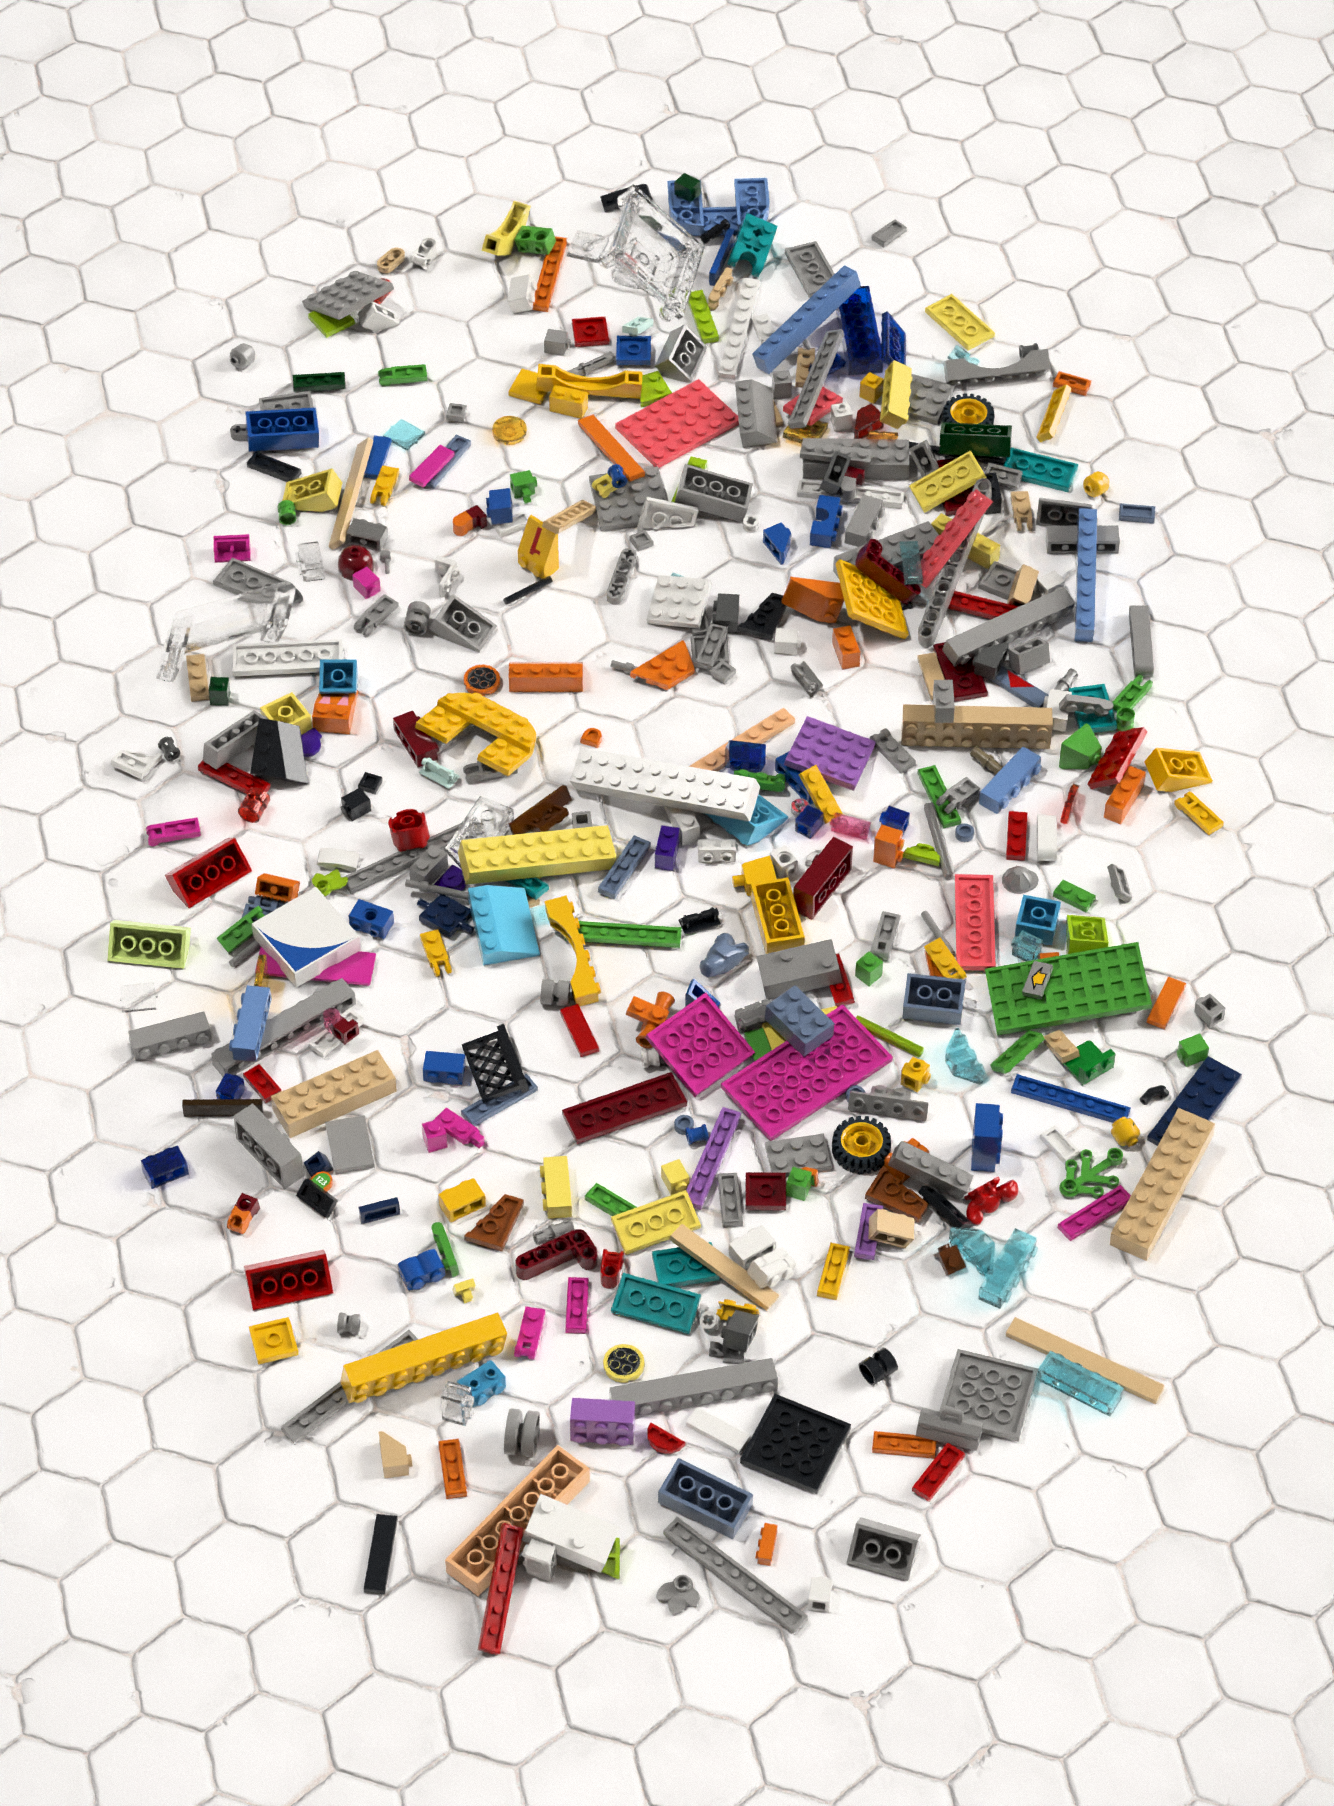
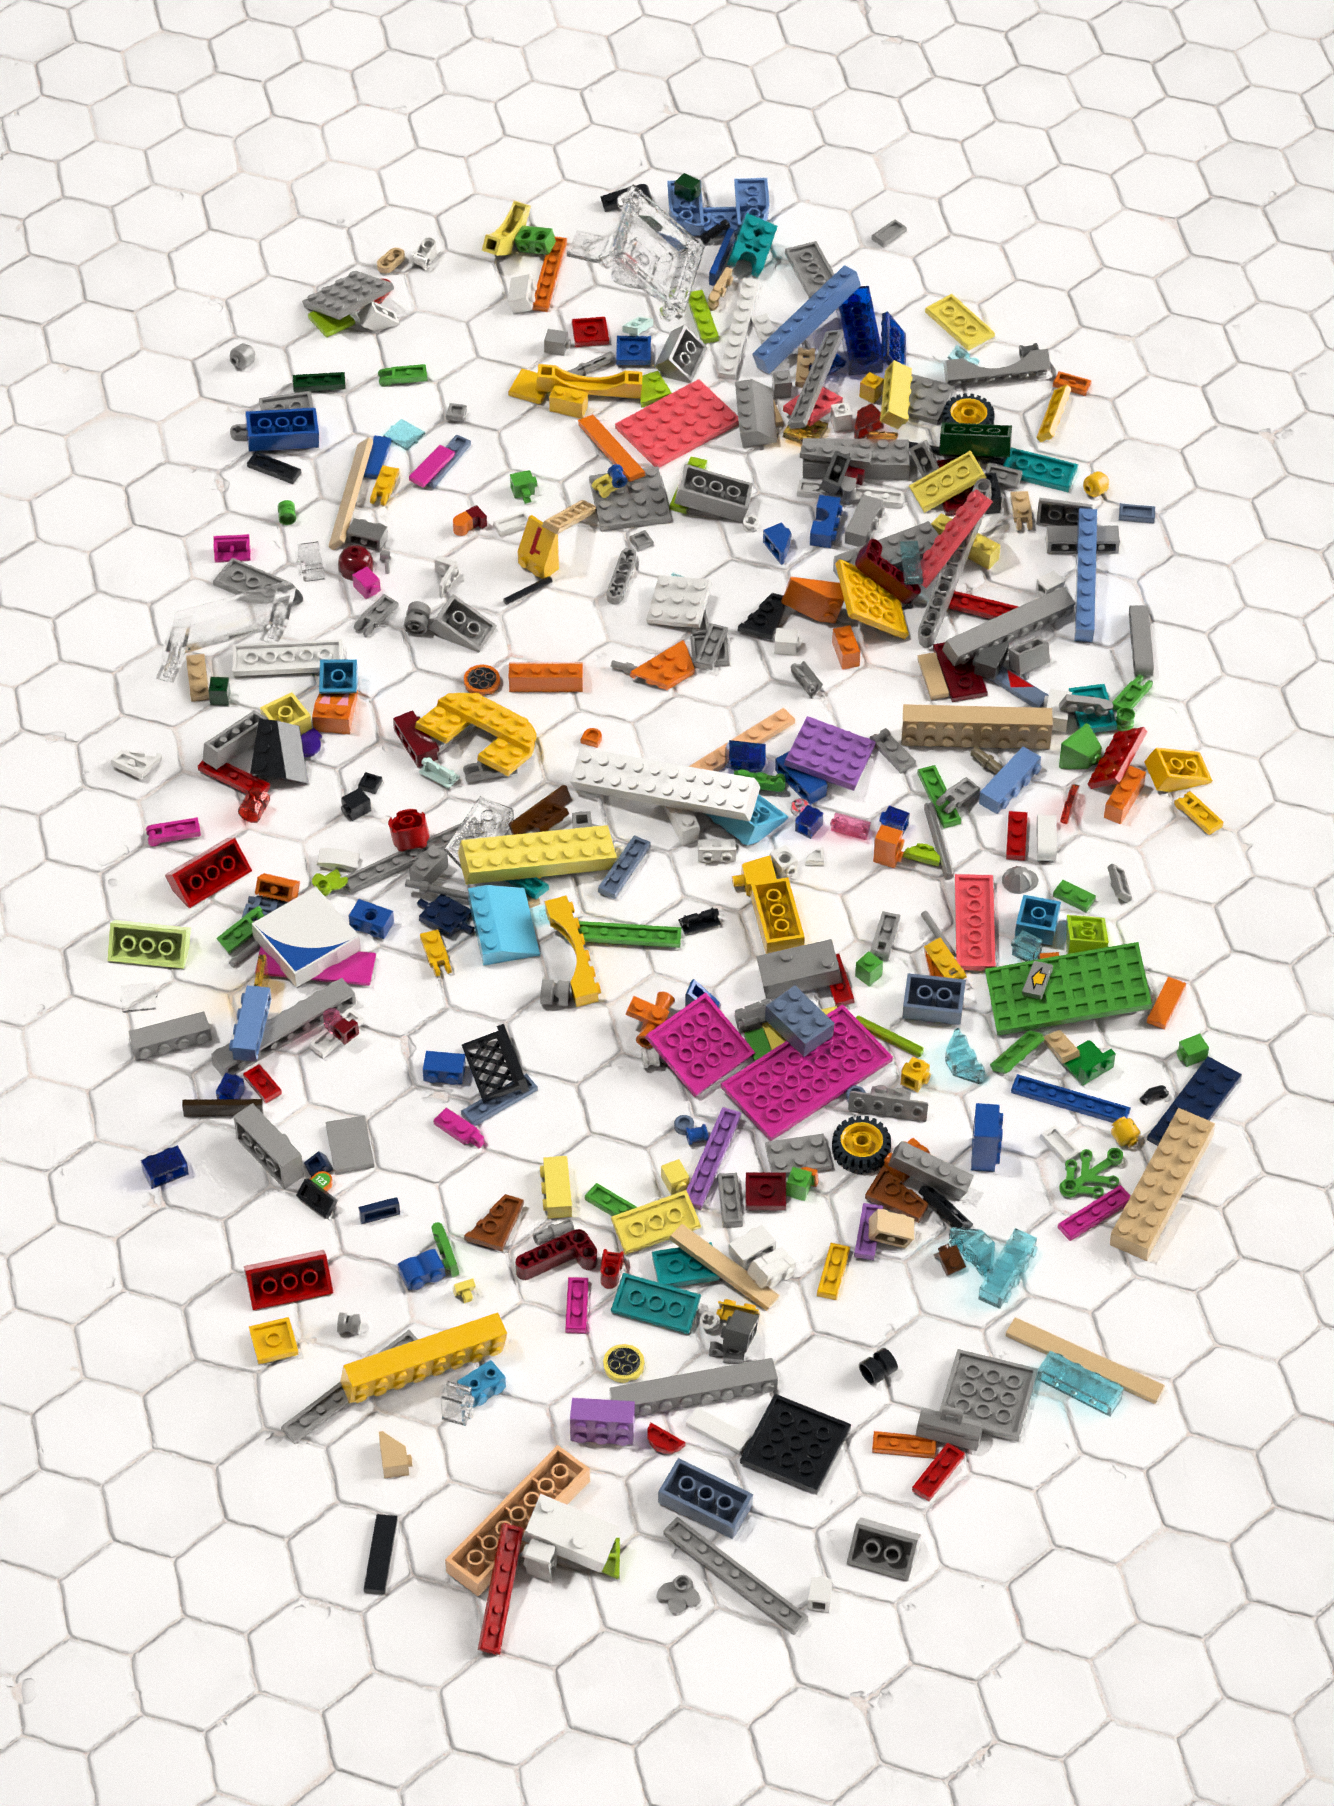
(167, 749): dark grey bush -> none
(243, 1213): leg -> none
(314, 492): light yellow slope -> none
(333, 1093): tan brick -> none
(434, 1135): dark pink brick -> none
(452, 879): dark purple piece -> none
(452, 1468): orange tile -> none
(462, 1200): yellow brick -> none
(499, 506): blue brick -> none
(509, 430): clear yellow tile -> none
(524, 1433): light grey wheel -> none
(530, 1332): dark pink plate -> none
(579, 1030): red tile -> none
(624, 1107): dark red plate -> none
(663, 513): white wing -> none
(667, 848): dark purple brick -> none
(723, 671): light grey plate -> none
(723, 956): sand blue animal -> none
(727, 611): dark grey brick -> none
(766, 1544): orange piece -> none
(820, 793): yellow plate -> none
(823, 877): dark red brick -> none
(943, 701): light grey brick -> none
(964, 832): sand blue tile -> none
(988, 1197): red animal -> none
(998, 580): light grey tile -> none
(1023, 586): tan brick -> none
(1066, 682): light grey pin -> none
(1209, 1010): light grey brick -> none

